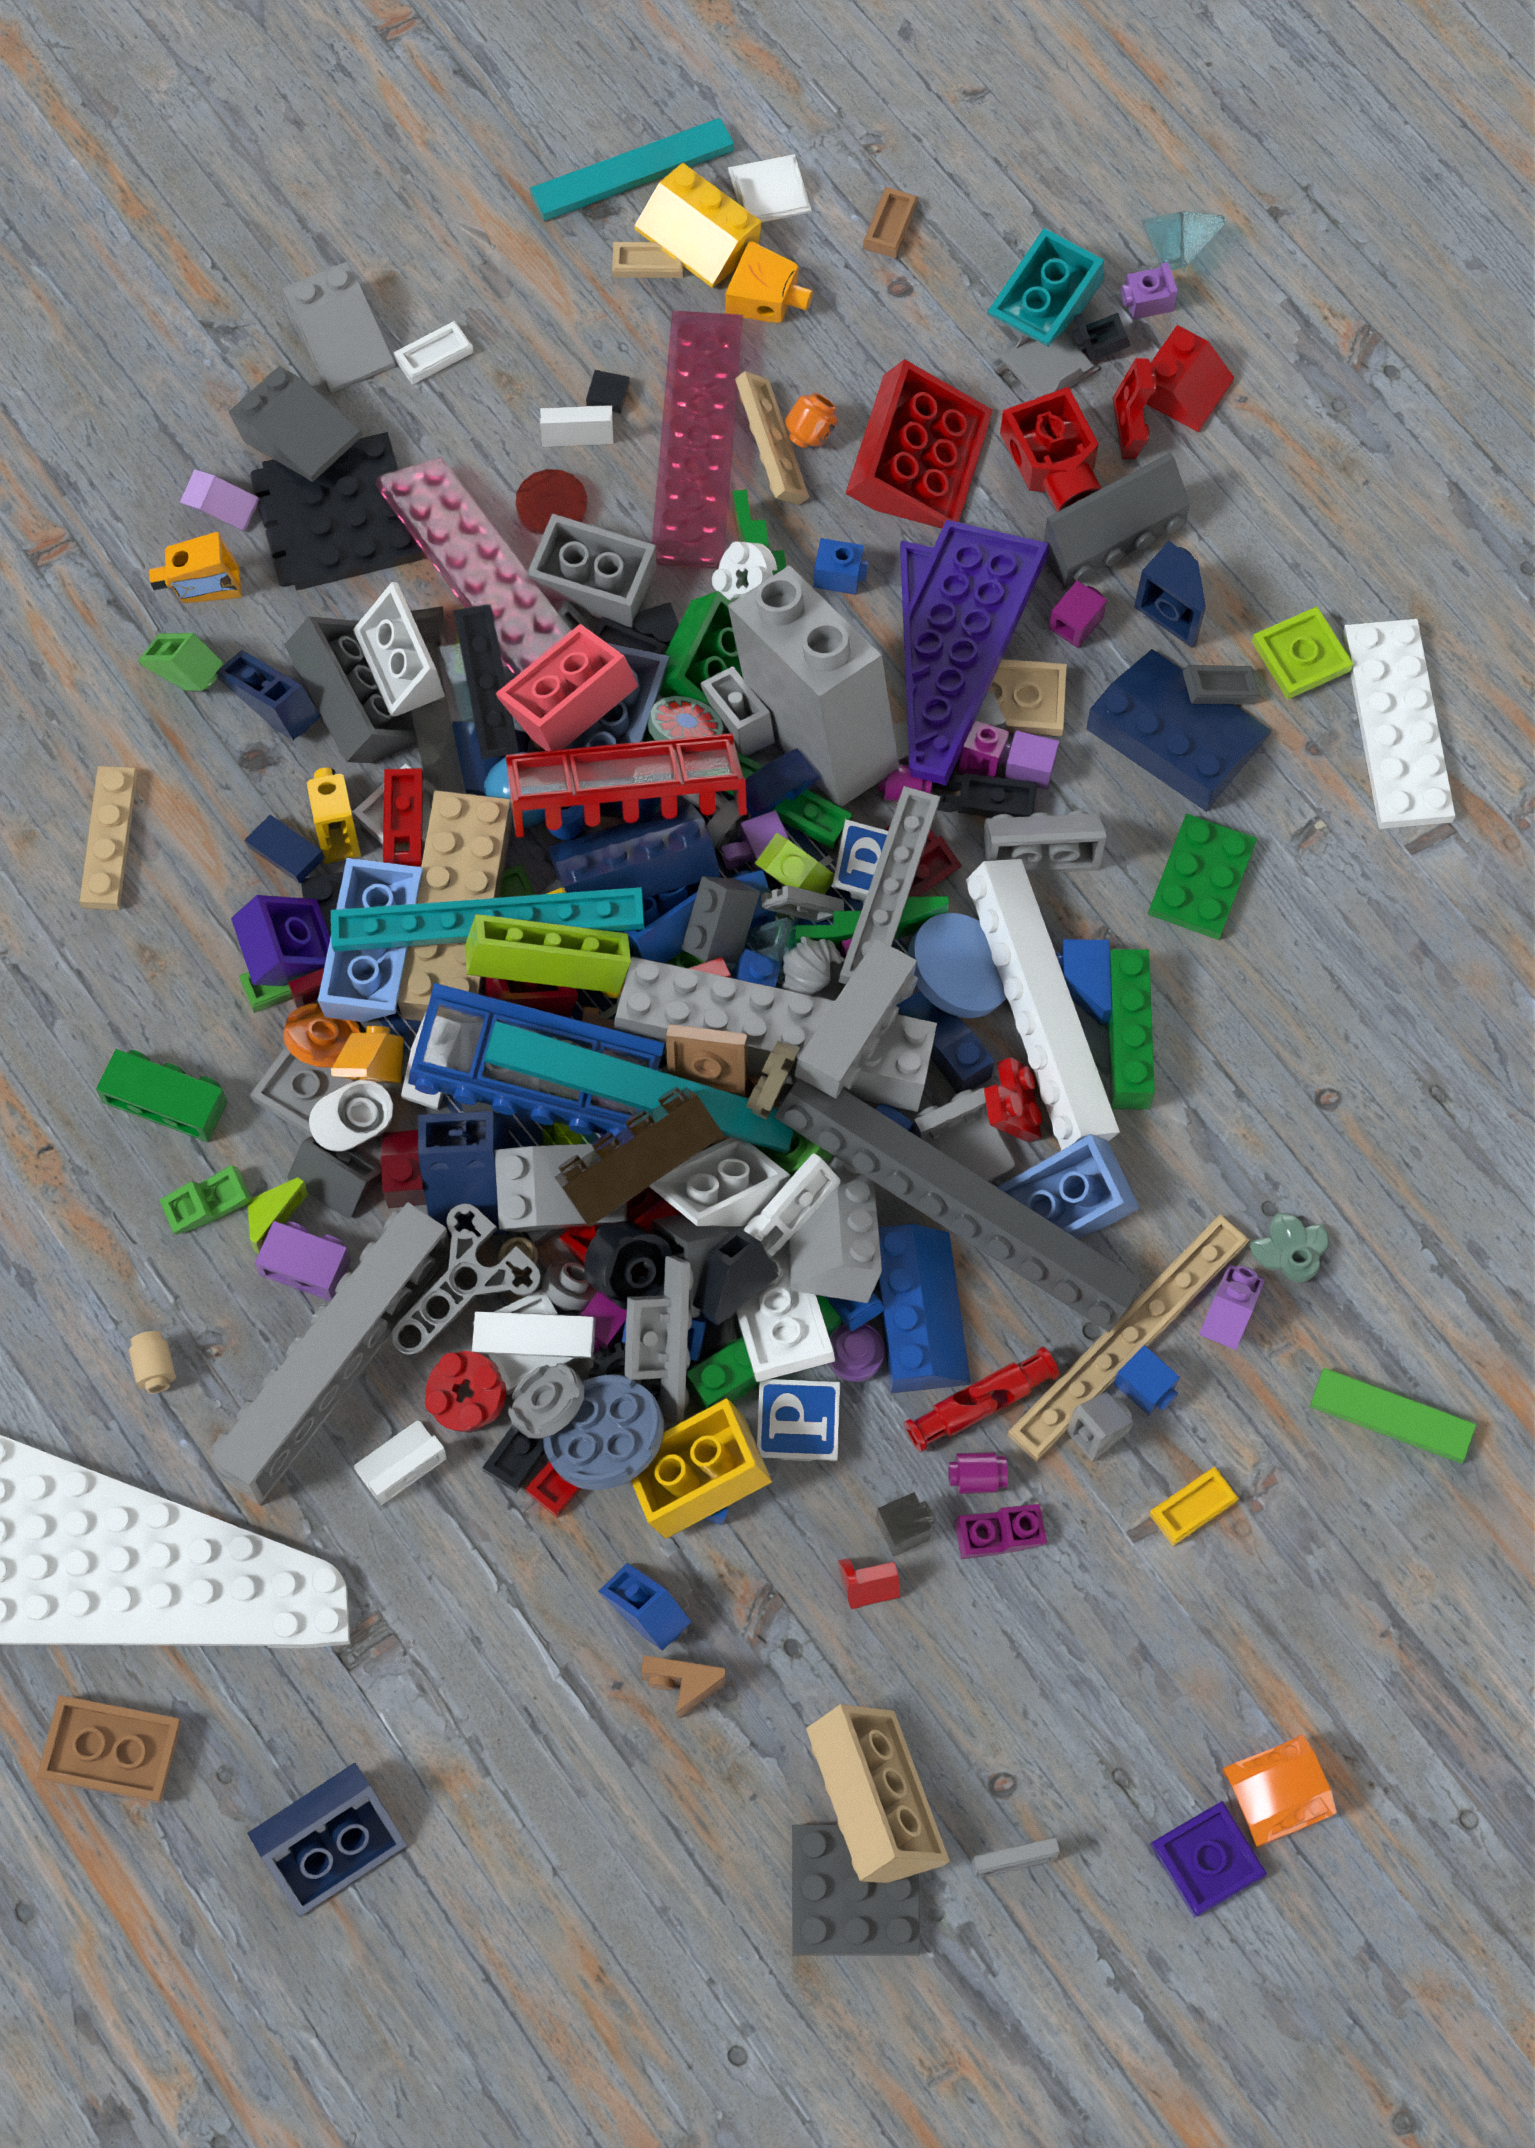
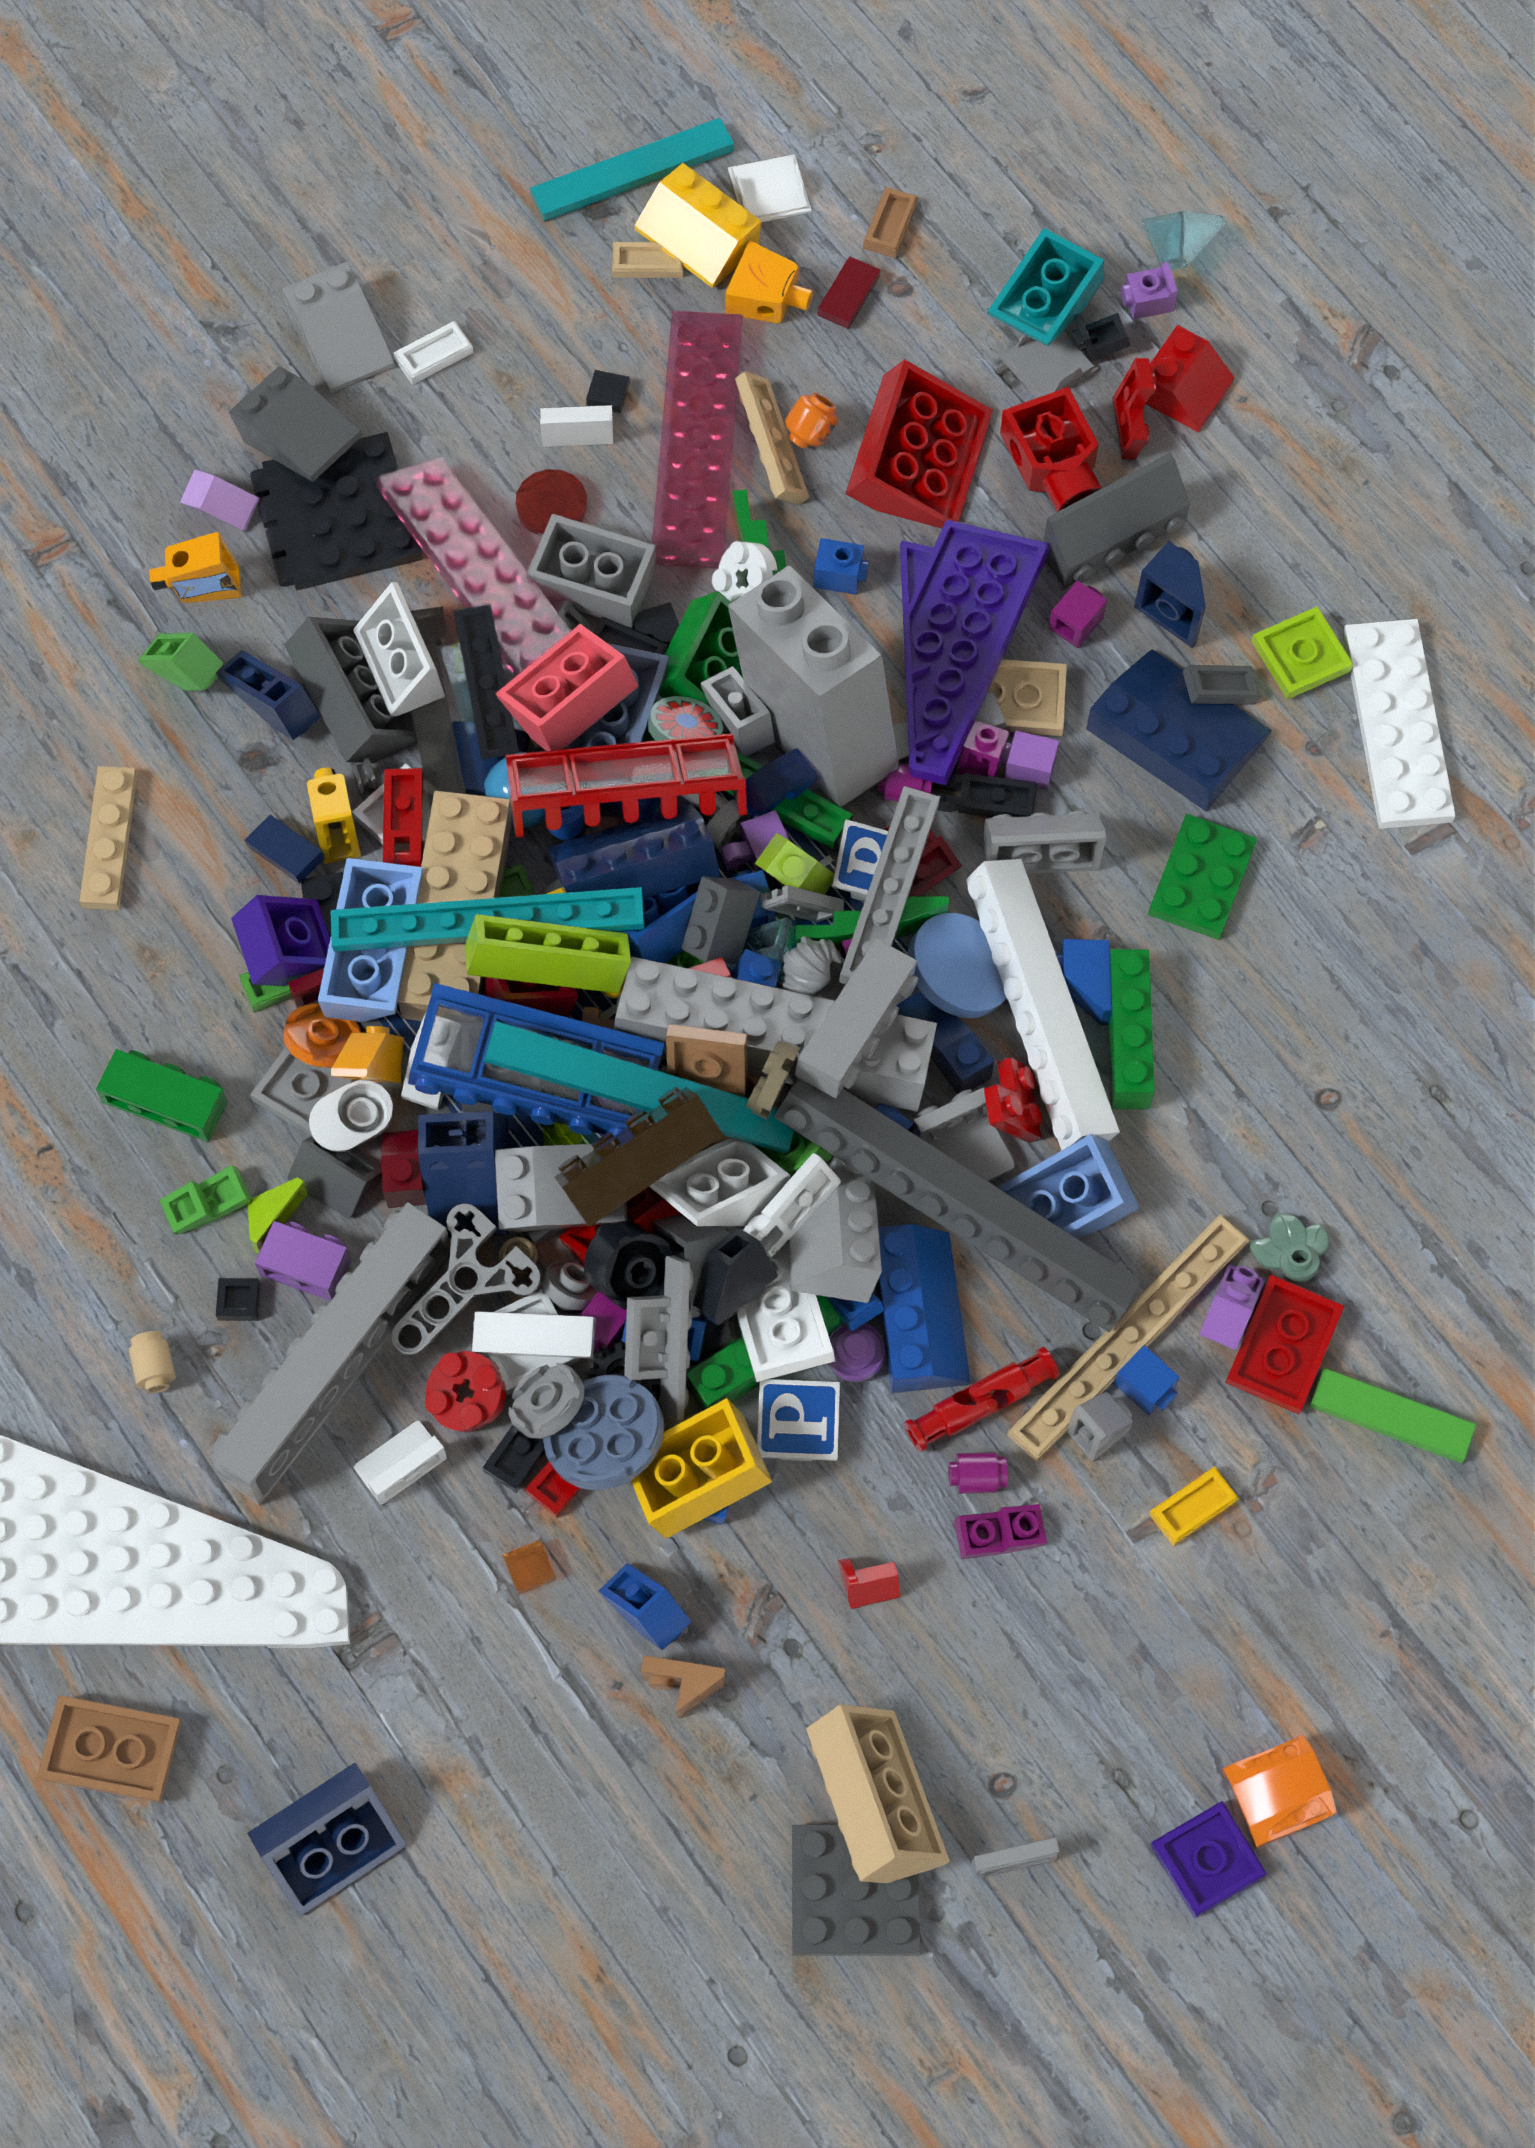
(237, 1299): none -> black tile
(364, 776): none -> dark grey bush
(529, 1567): none -> clear orange tile
(848, 292): none -> dark red tile
(905, 1523): clear smoke brick -> none
(1284, 1344): none -> red plate

